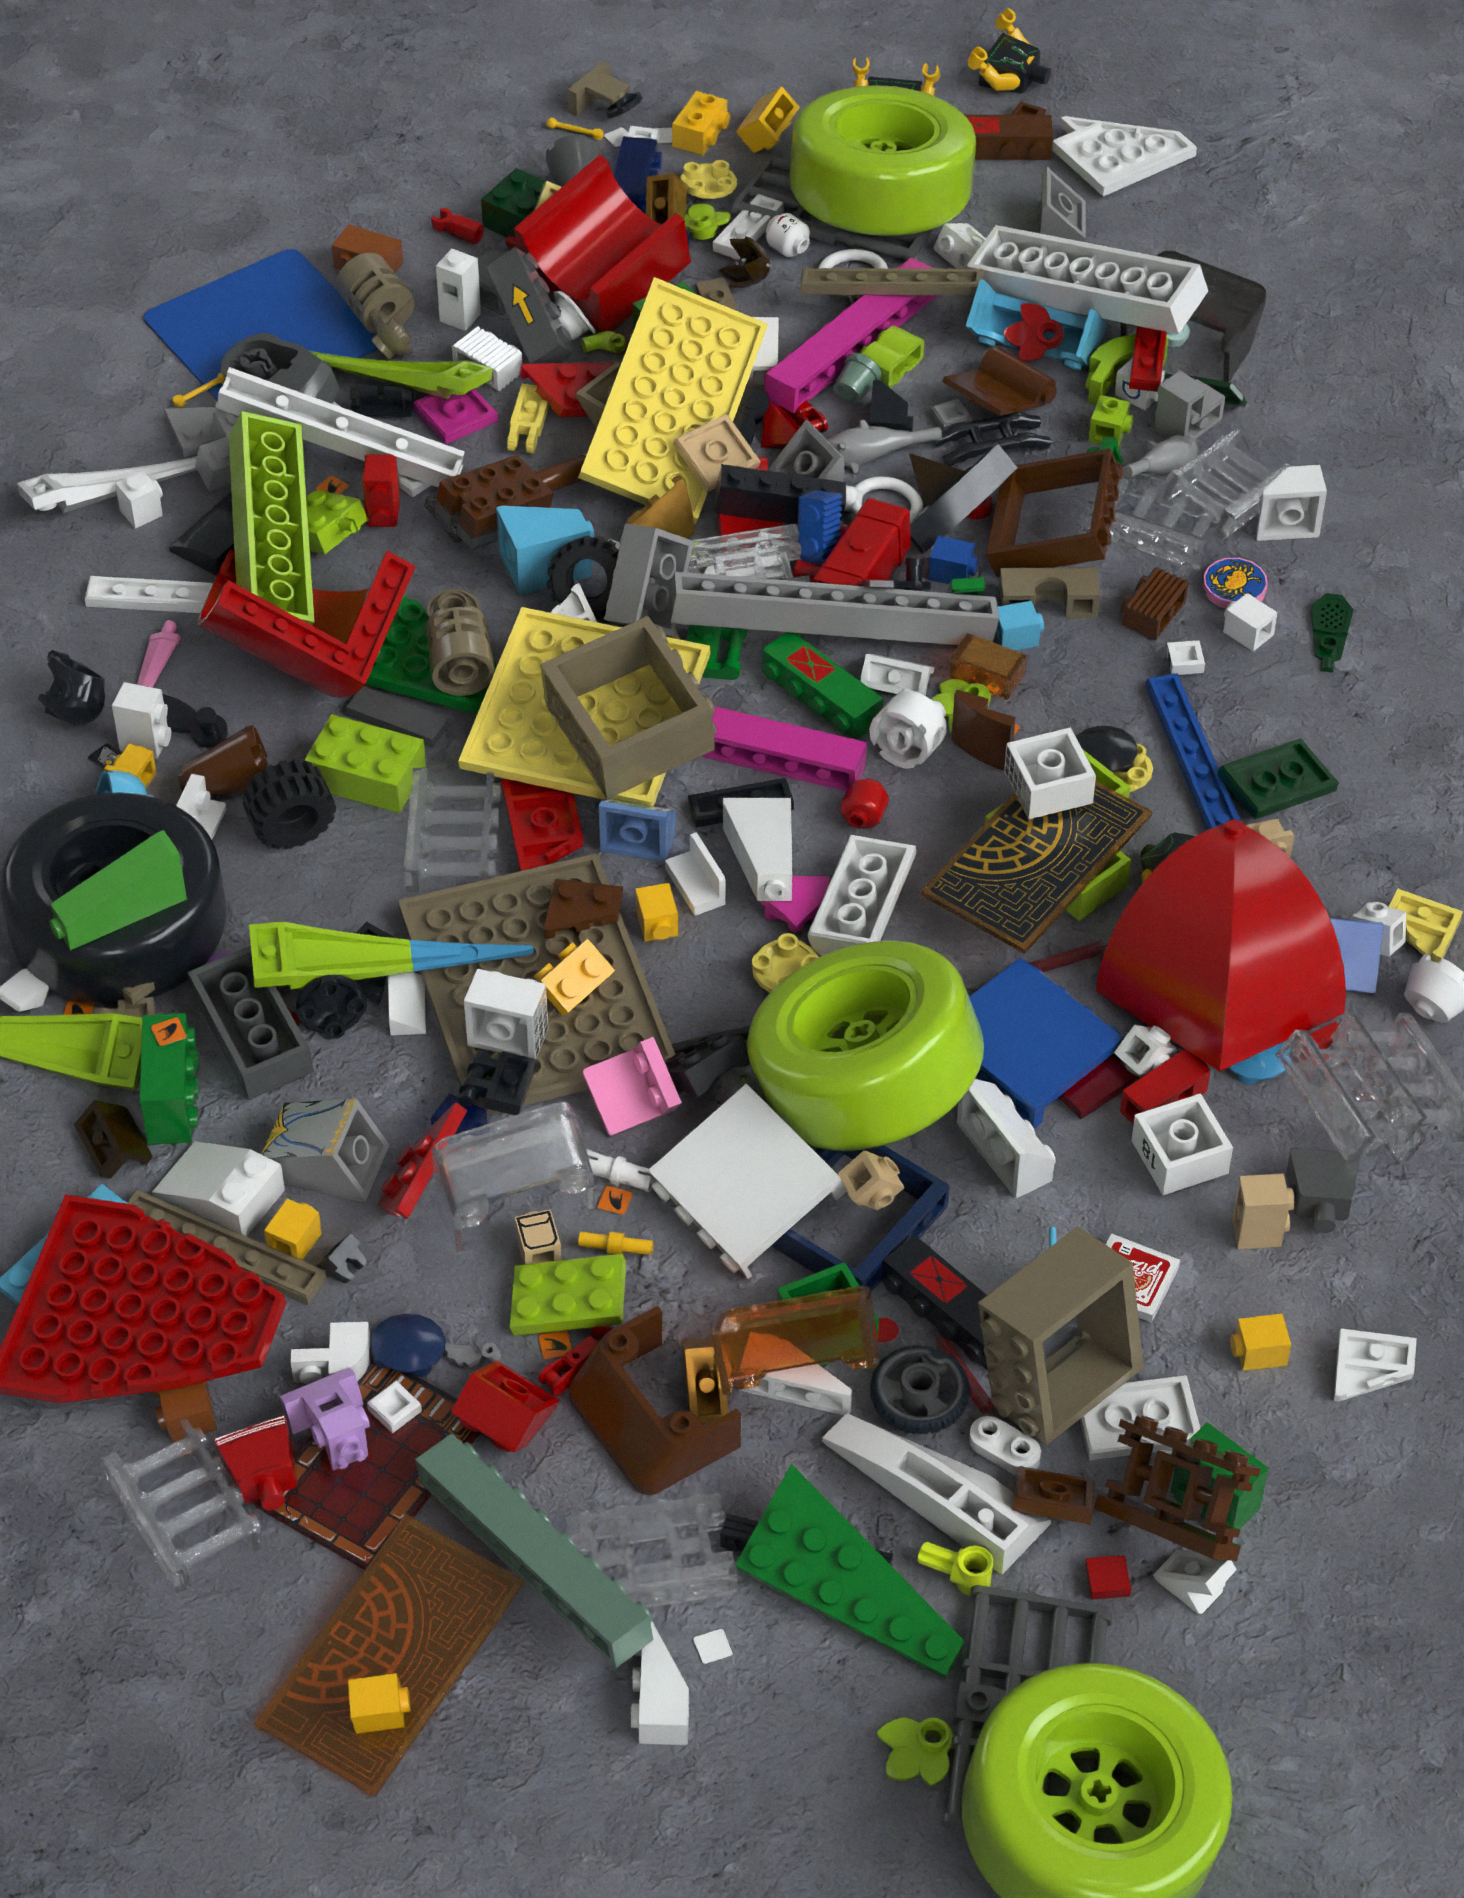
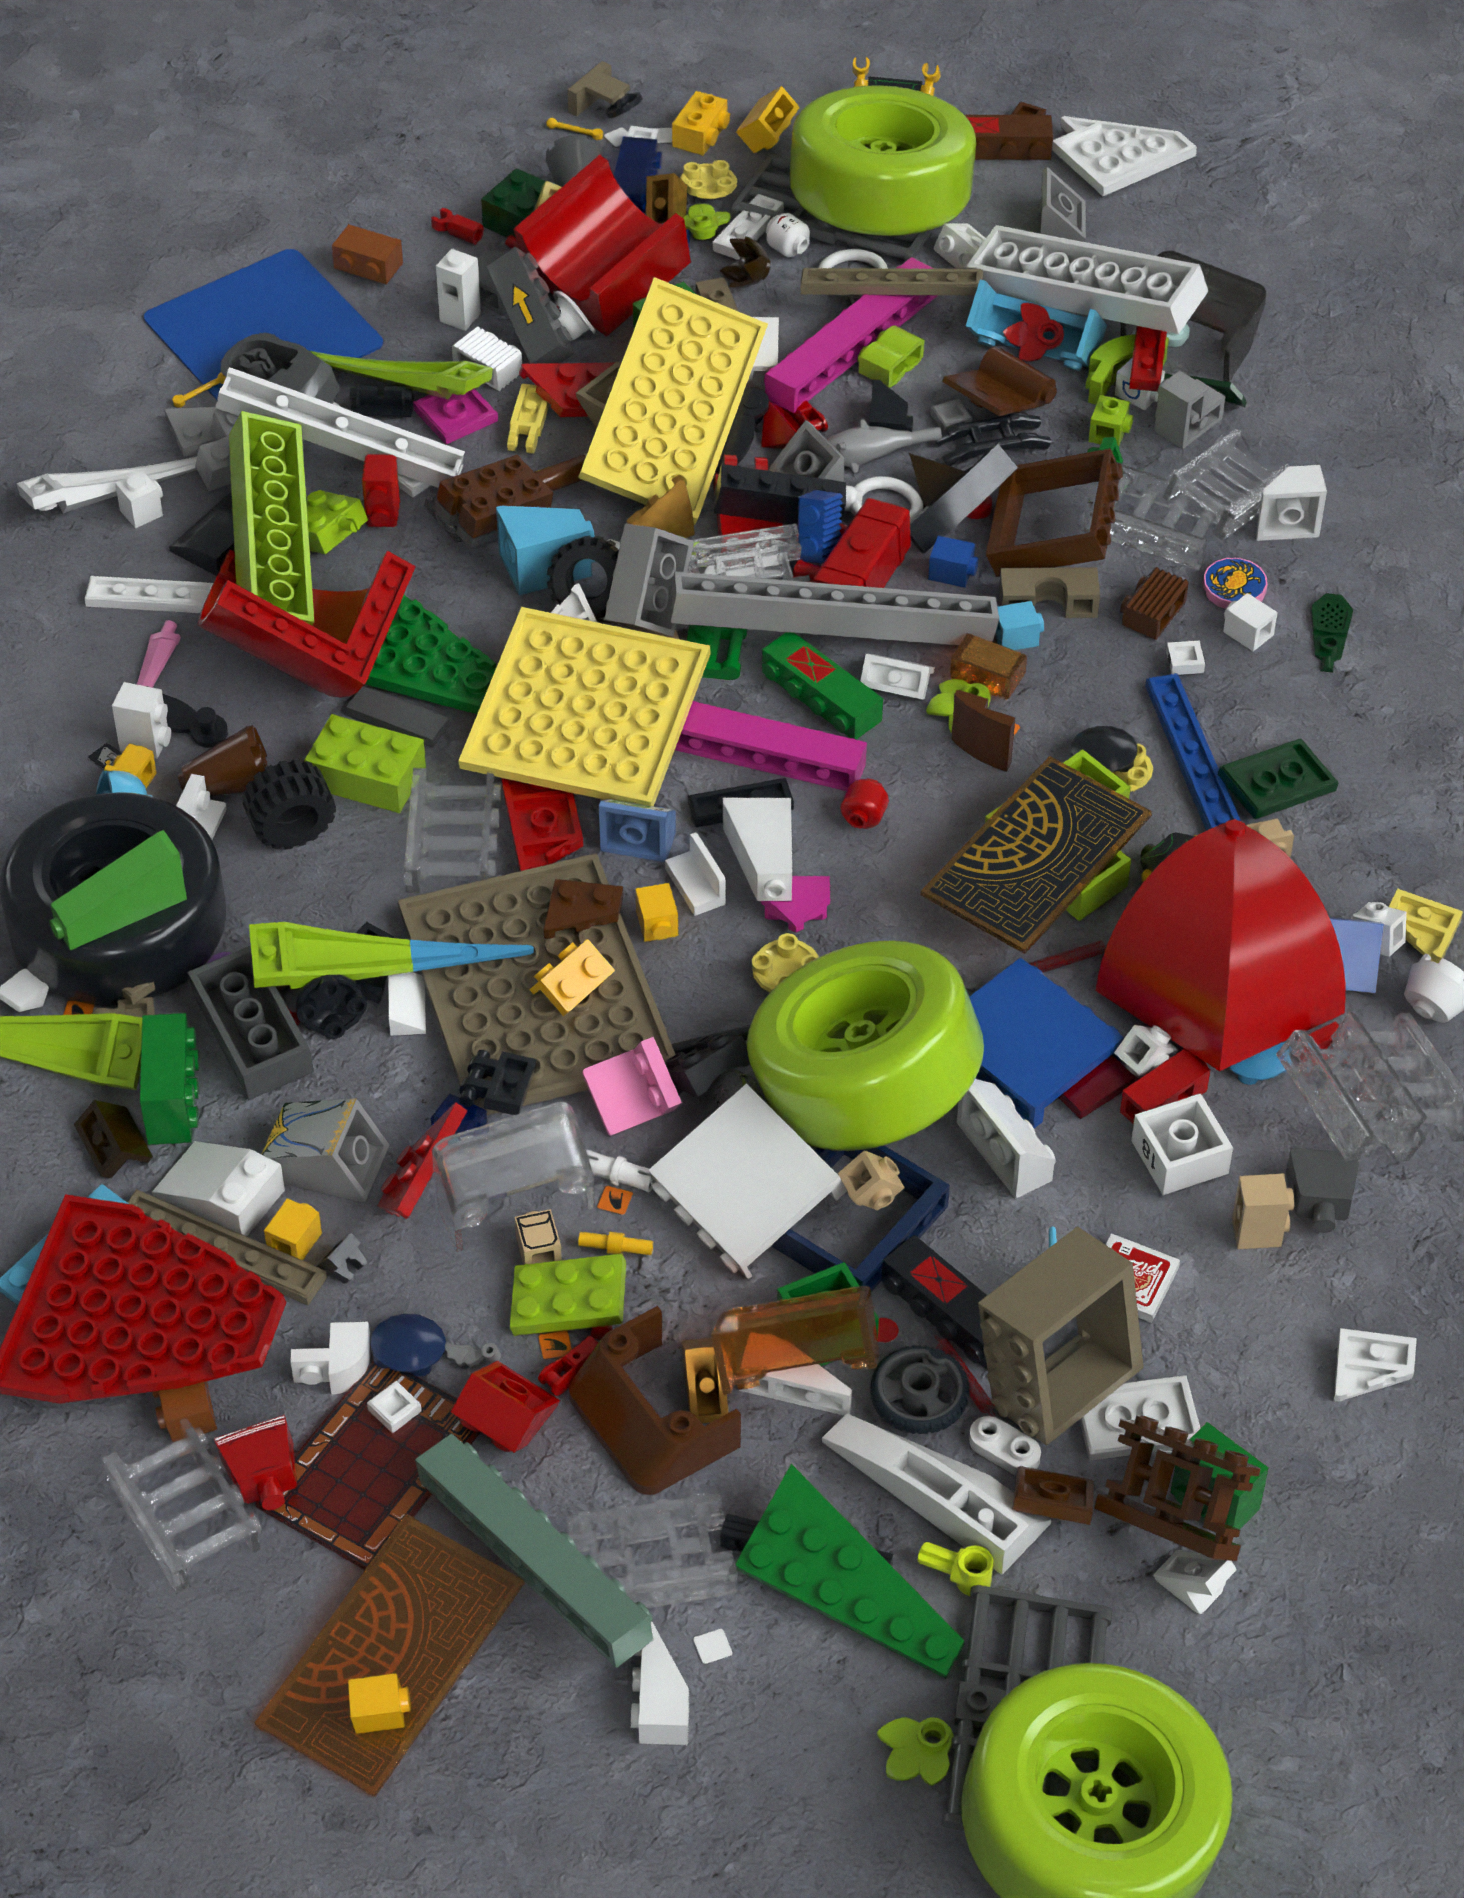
(76, 691): black helmet -> none
(168, 1031): orange sticker -> none
(332, 485): orange sticker -> none
(335, 1425): lavender tile -> none
(378, 301): dark tan cylinder -> none
(458, 643): dark tan cylinder -> none
(506, 1013): white brick -> none
(606, 340): lime arm -> none
(649, 751): dark tan window -> none
(714, 445): tan plate -> none
(856, 377): sand green piece -> none
(861, 893): white brick -> none
(908, 728): white brick -> none
(913, 578): black brick -> none
(967, 586): green plate -> none
(1010, 61): torso -> none
(1049, 773): white brick -> none
(1108, 1577): red tile -> none
(1164, 456): light grey piece -> none
(1261, 1342): yellow brick -> none

